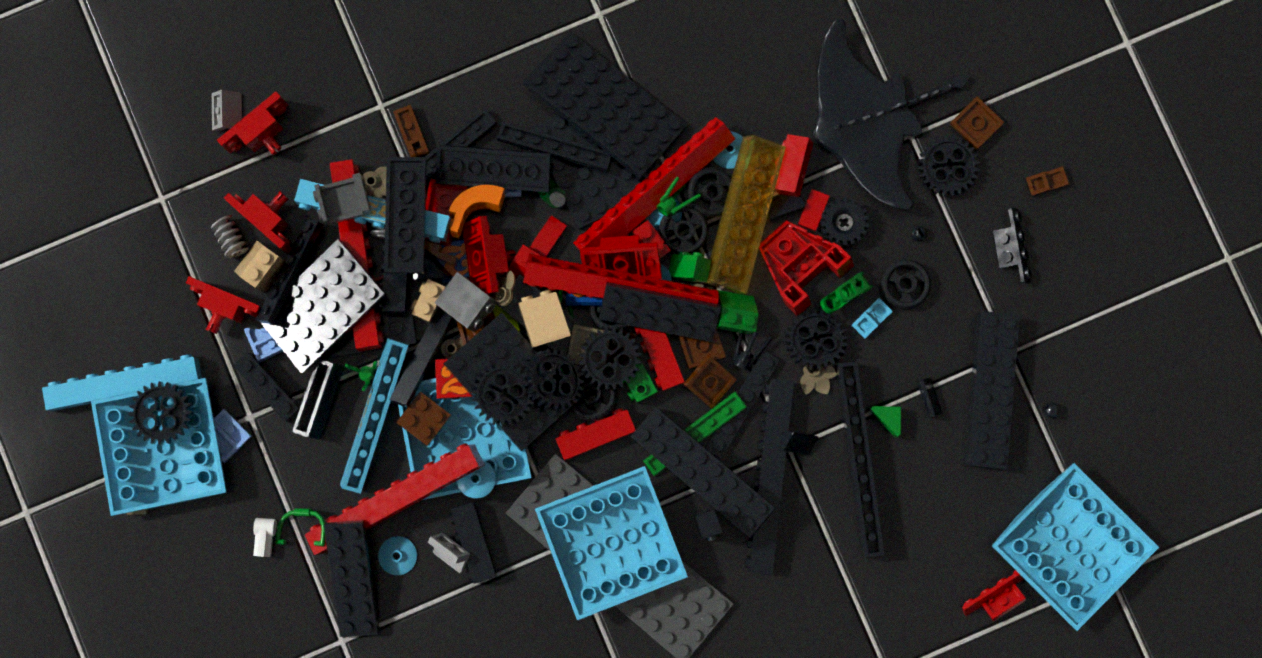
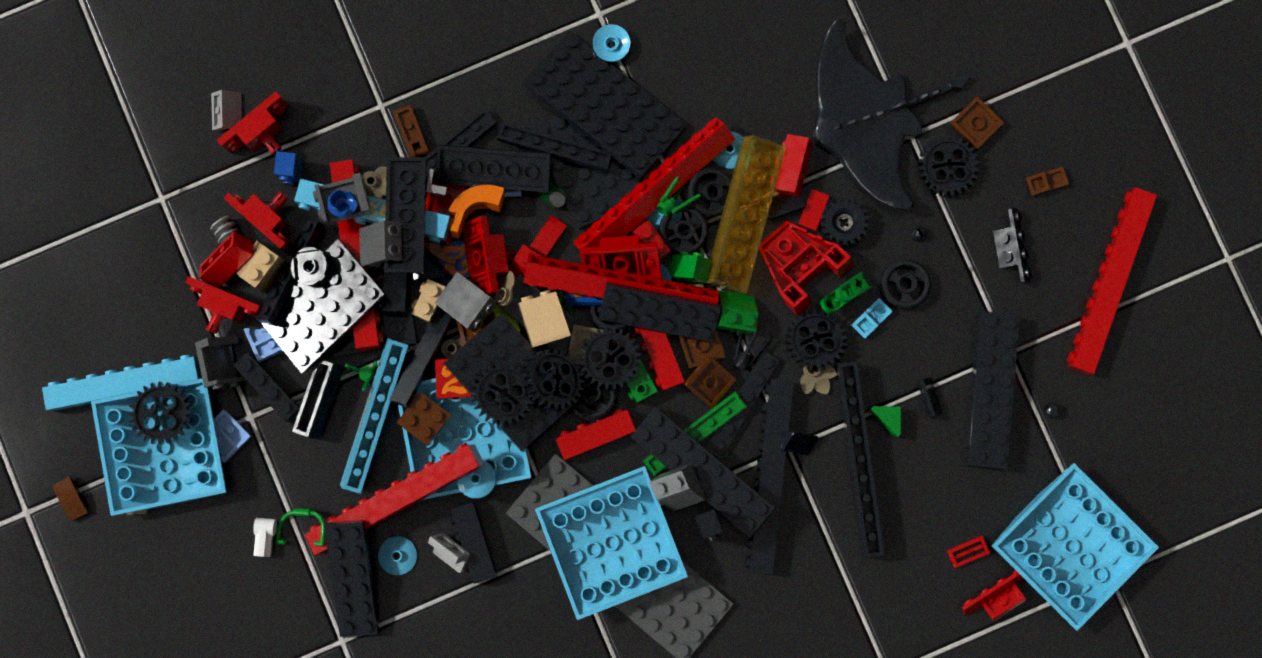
(69, 498): none -> reddish brown slope
(217, 362): none -> dark grey panel
(226, 260): none -> red brick
(288, 167): none -> blue brick
(303, 259): none -> plate
(342, 204): none -> blue hair
(380, 243): none -> dark grey panel
(434, 189): none -> light grey panel
(608, 34): none -> medium azure dish
(678, 488): none -> dark grey slope
(957, 564): none -> red tile
(1112, 281): none -> red brick

